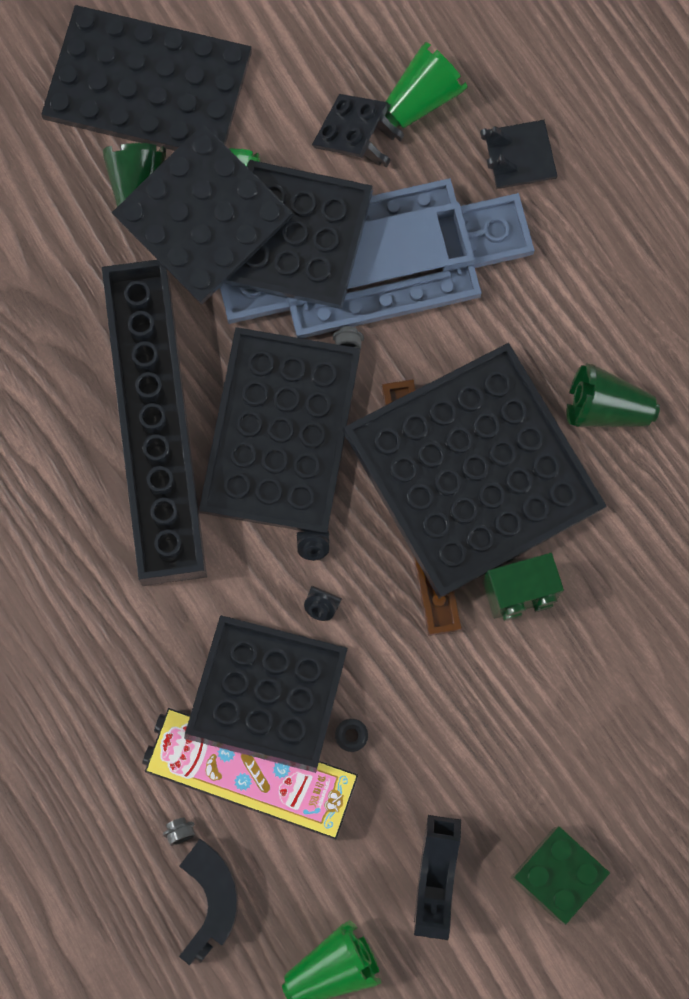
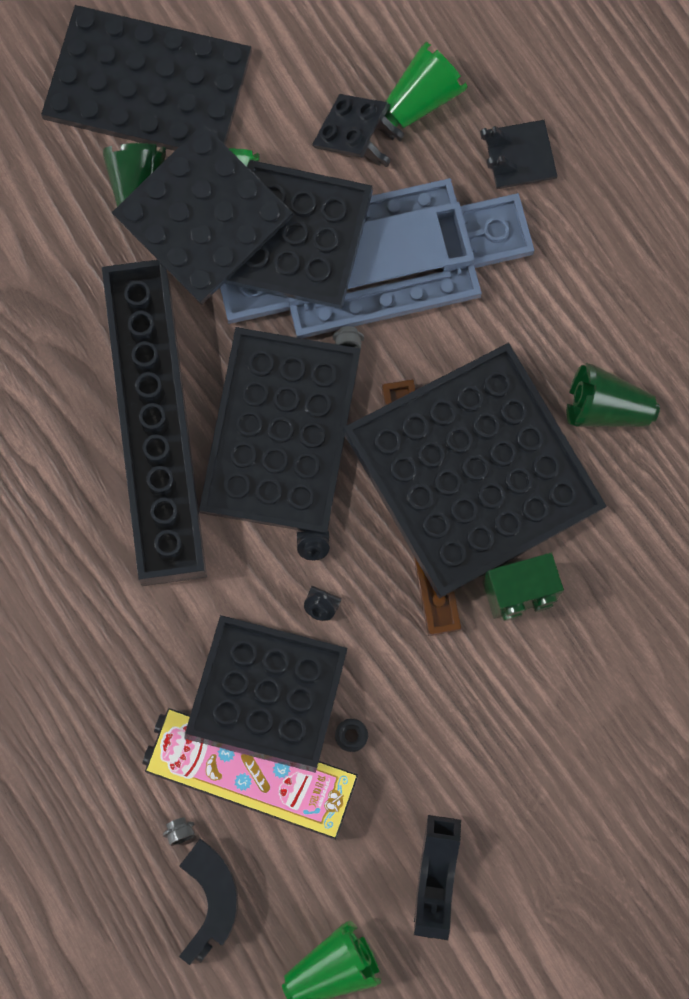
(560, 875): dark green brick -> none

